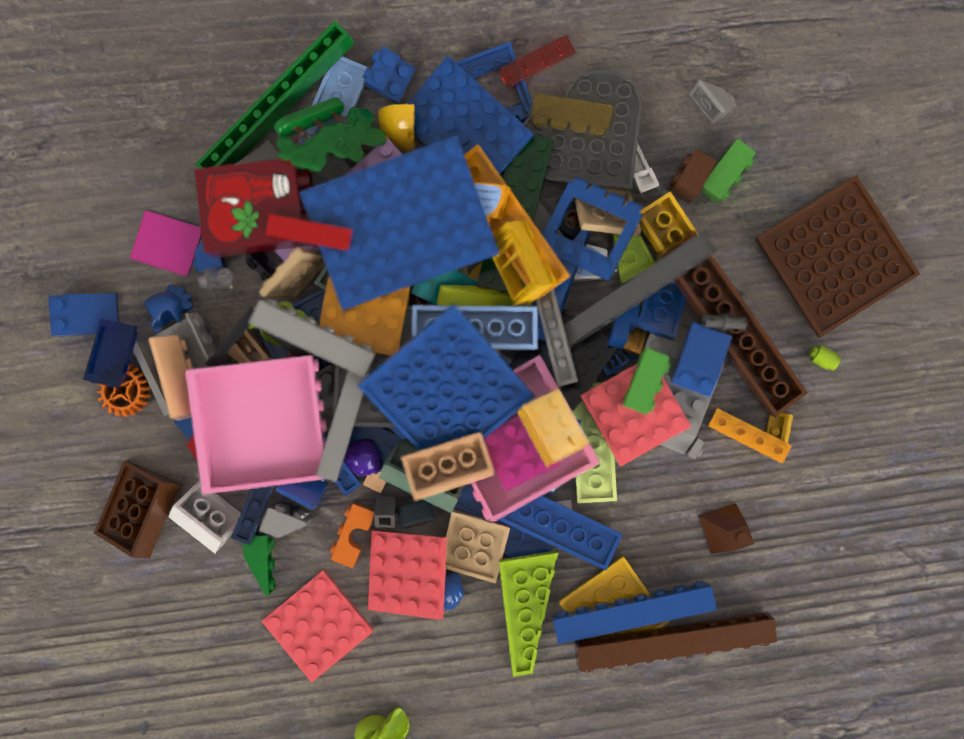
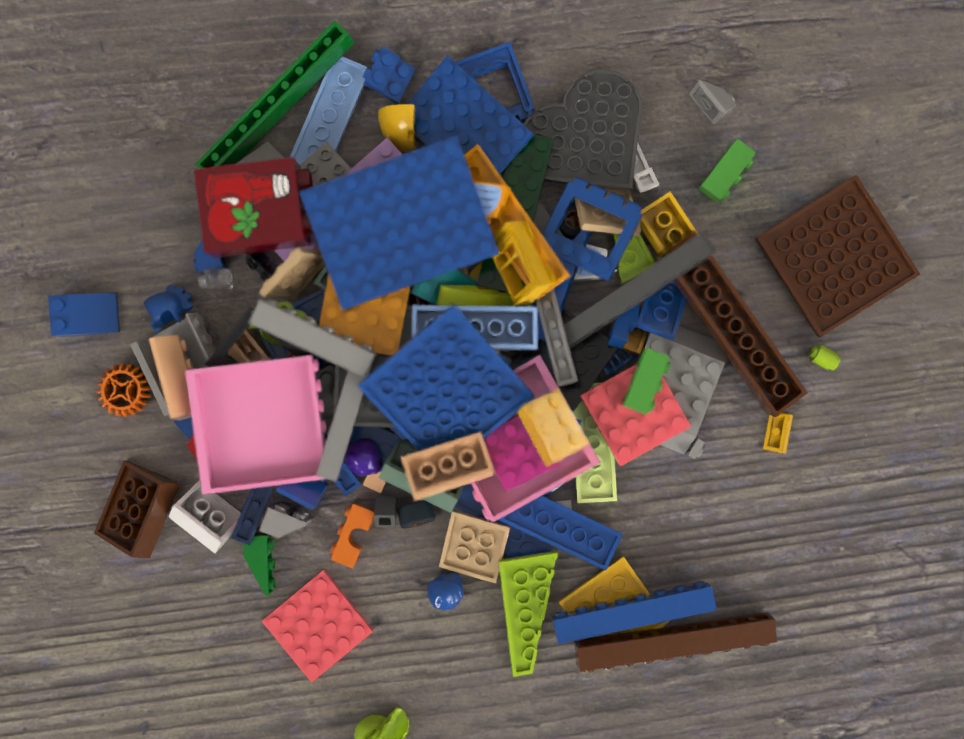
(111, 353): clear blue piece -> none
(166, 243): dark pink piece -> none
(309, 232): red tile -> none
(339, 138): green plant -> none
(407, 574): coral plate -> none
(537, 61): clear red plate -> none
(566, 110): clear yellow windscreen -> none
(692, 177): reddish brown brick -> none
(700, 359): blue slope -> none
(724, 322): dark grey pin -> none
(726, 529): reddish brown slope -> none
(749, 435): light orange brick -> none

